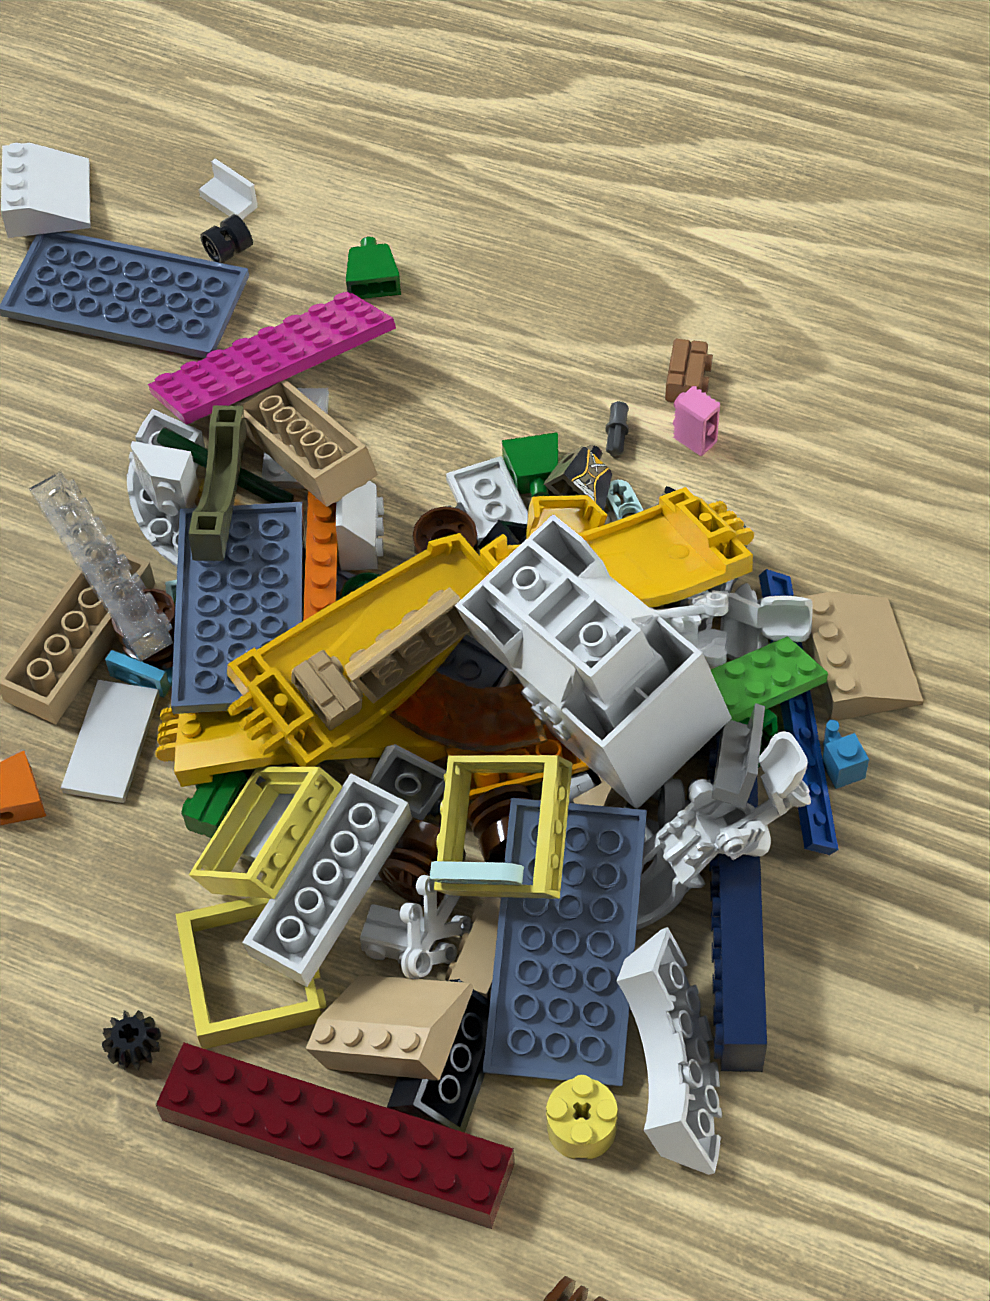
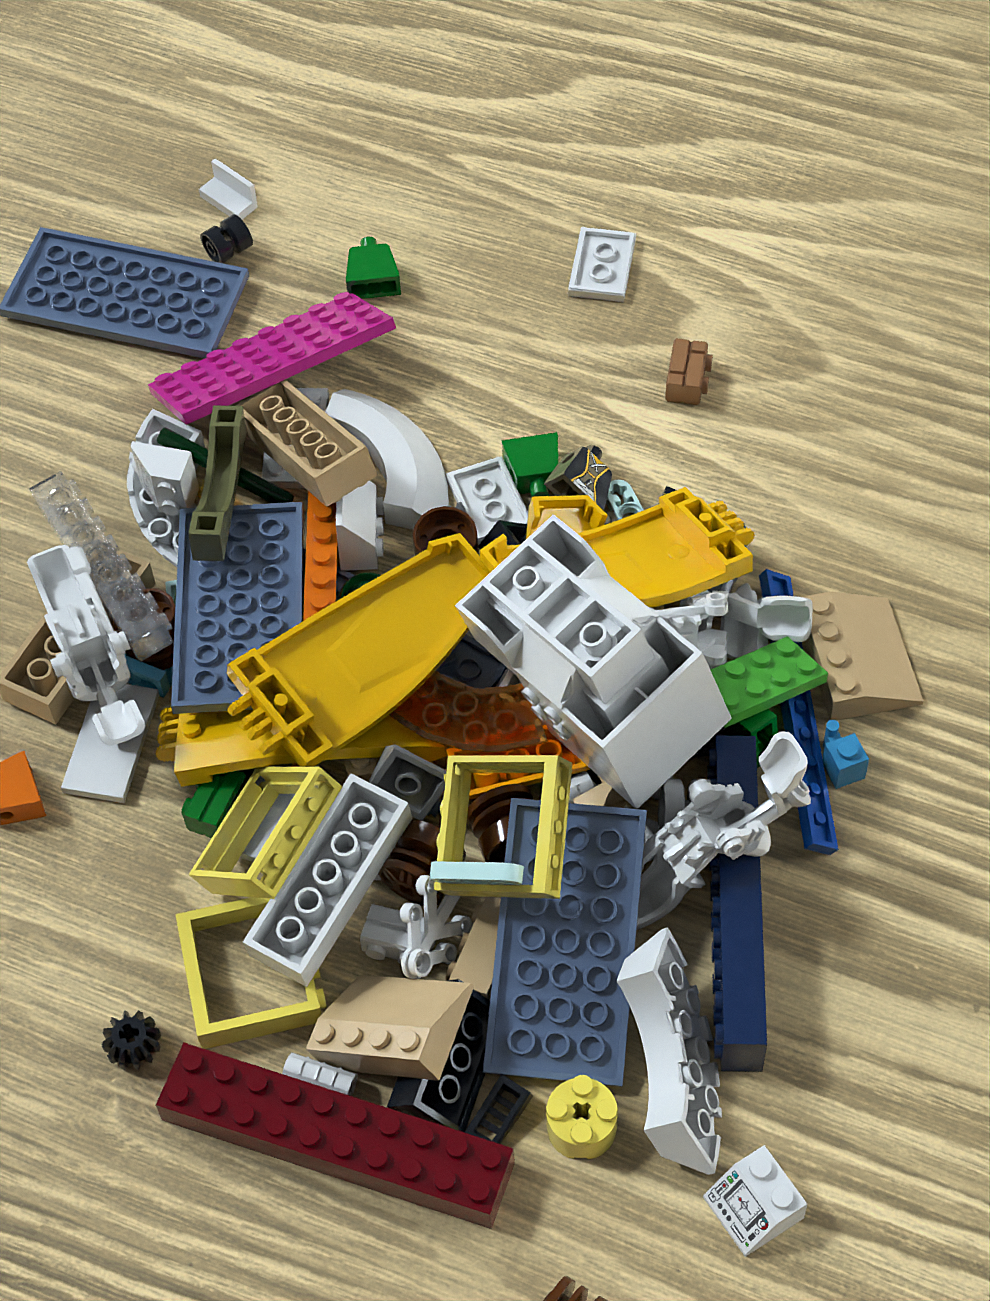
(43, 190): white slope -> none
(90, 648): none -> white piece
(320, 1074): none -> white axle
(327, 689): tan brick -> none
(399, 451): none -> white brick
(408, 646): tan slope -> none
(494, 1096): none -> black slope
(602, 264): none -> white tile
(617, 428): dark grey axle -> none
(696, 420): bright pink brick -> none
(738, 759): light grey fence -> none
(755, 1201): none -> white slope

